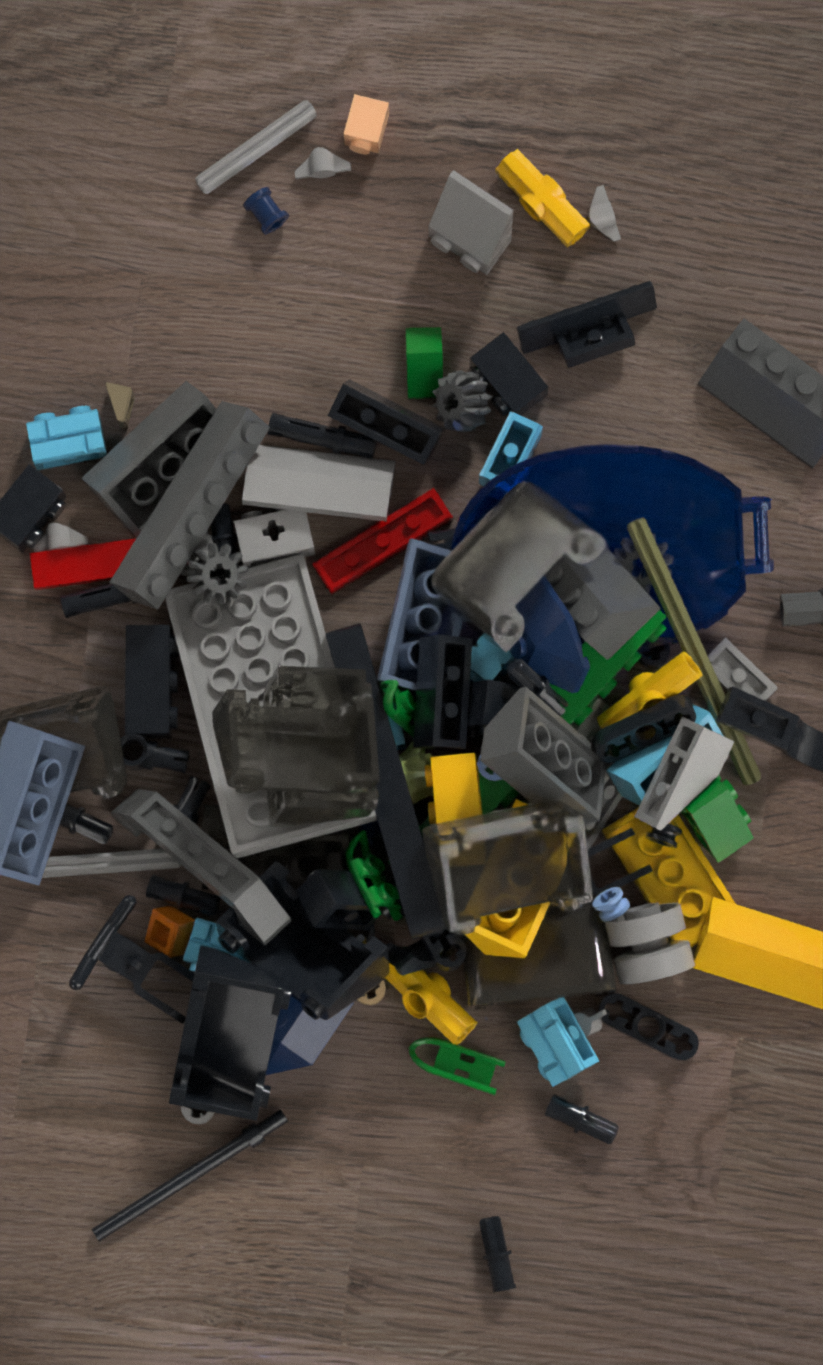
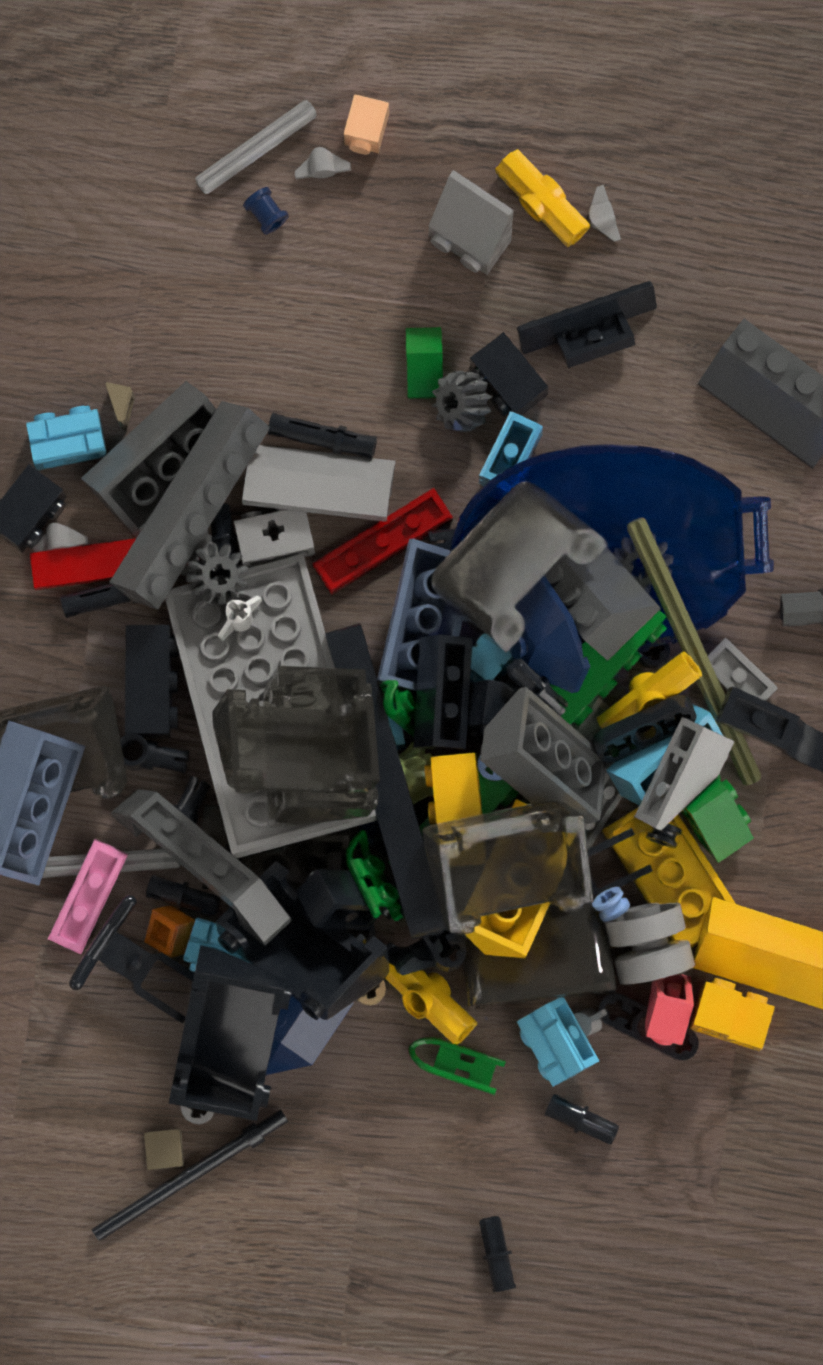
(78, 821): black axle -> none
(88, 896): none -> bright pink tile
(164, 1149): none -> dark tan slope
(238, 616): none -> white piece
(386, 421): black brick -> none
(669, 1009): none -> coral slope
(730, 1016): none -> yellow brick

